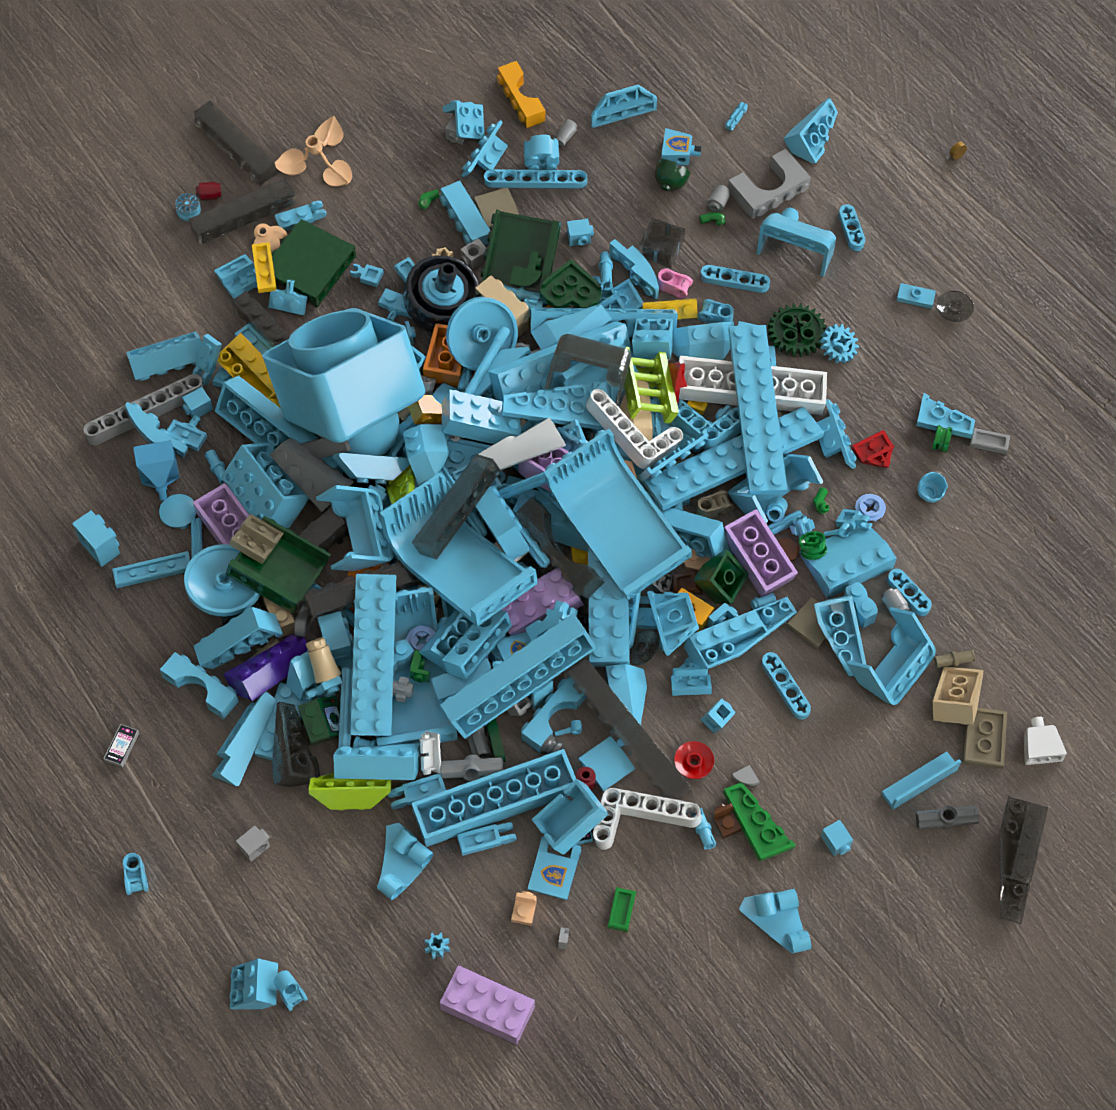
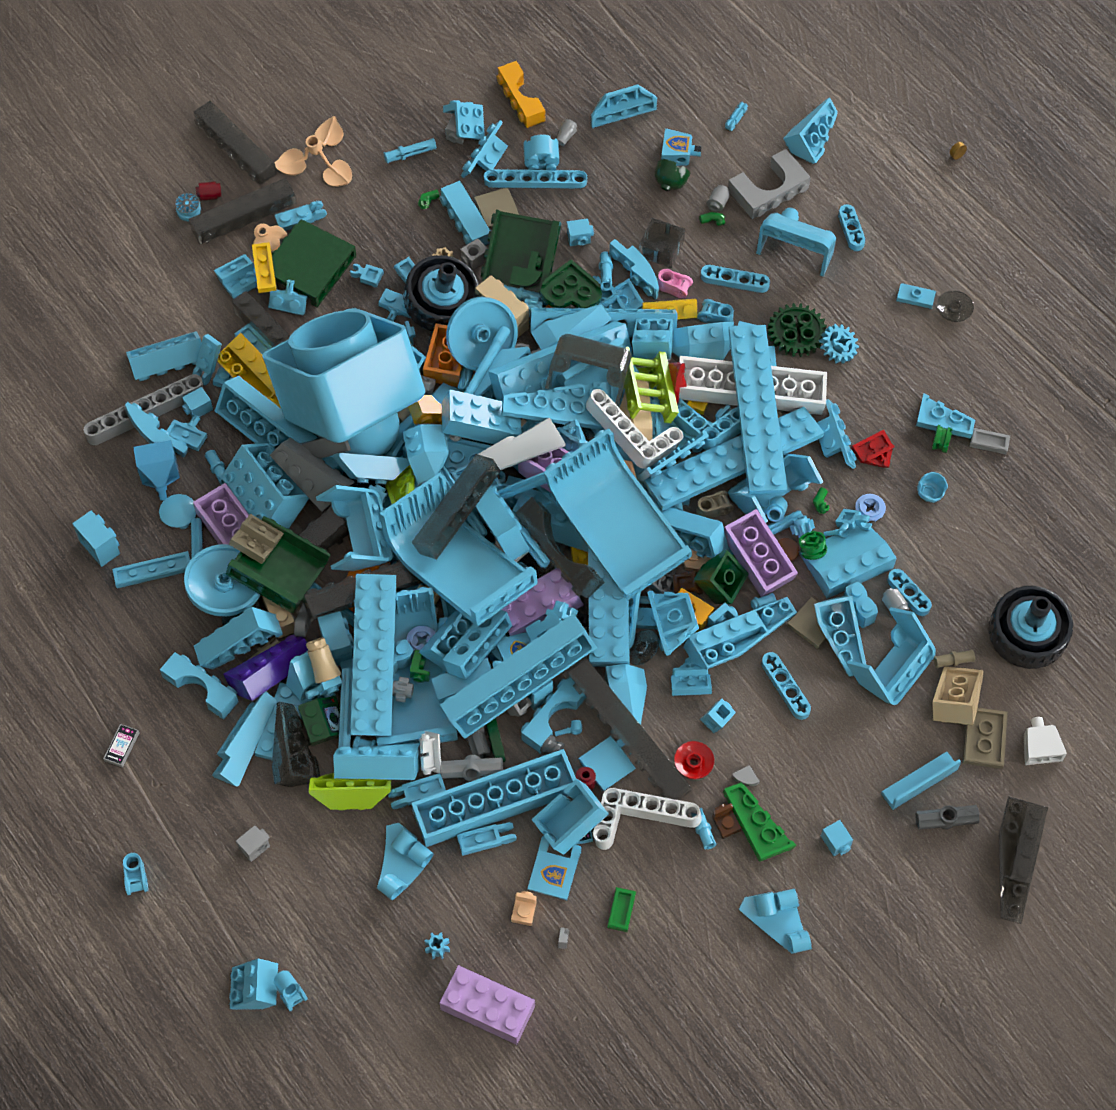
(403, 152): none -> medium azure pin
(1030, 627): none -> black wheel

